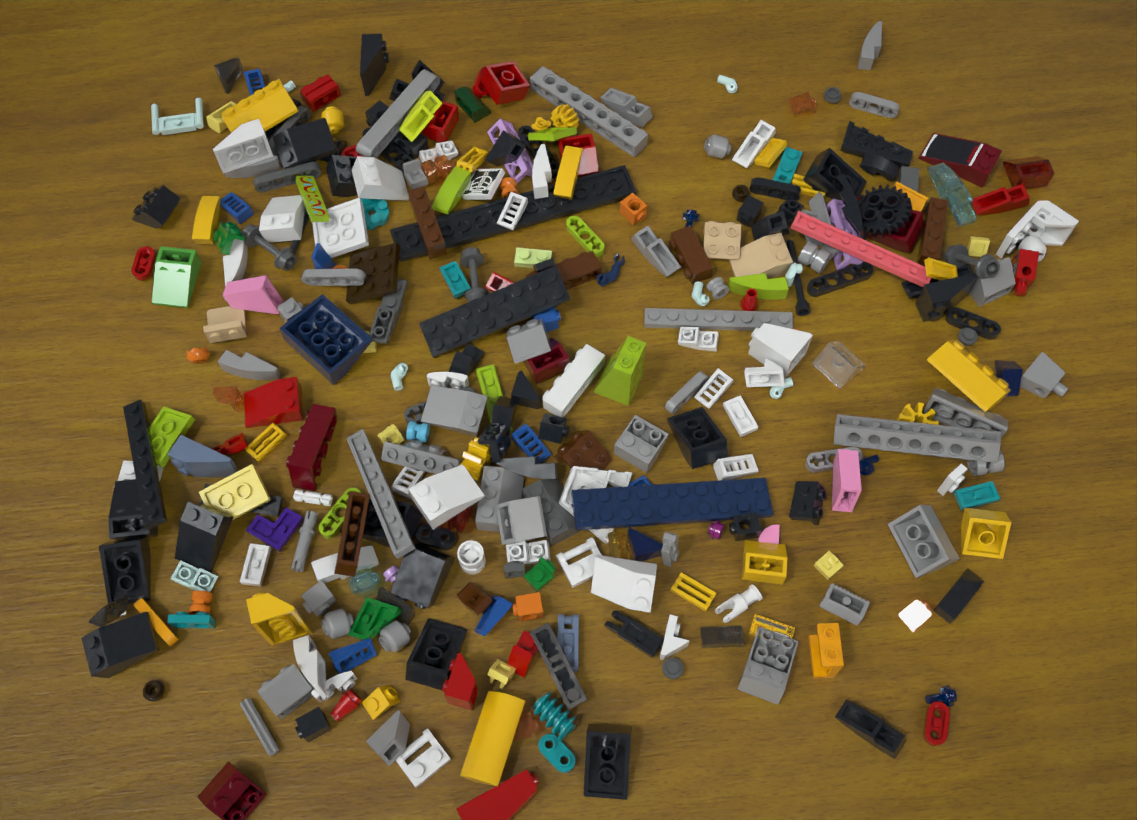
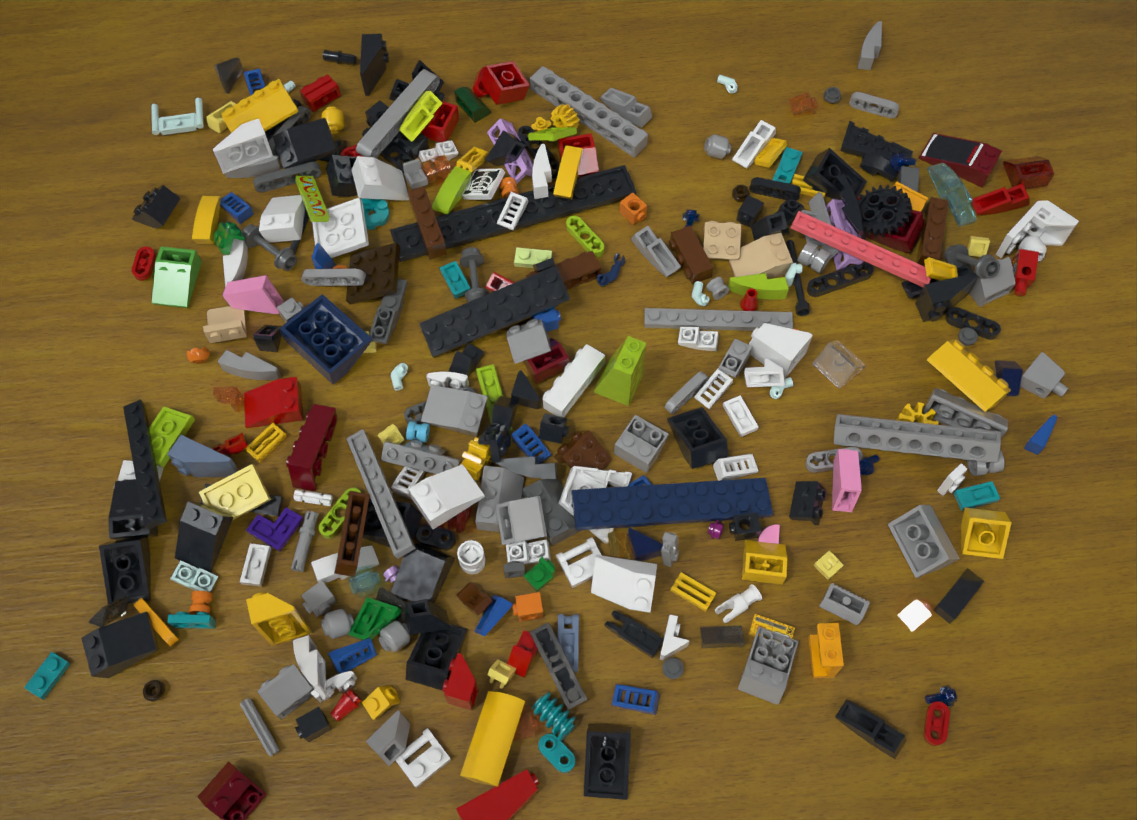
(47, 675): none -> teal plate
(268, 338): none -> black slope
(339, 57): none -> black axle
(425, 617): none -> black slope
(652, 709): none -> blue slope
(735, 358): none -> light grey slope
(899, 160): none -> clear blue plate
(1040, 438): none -> blue slope

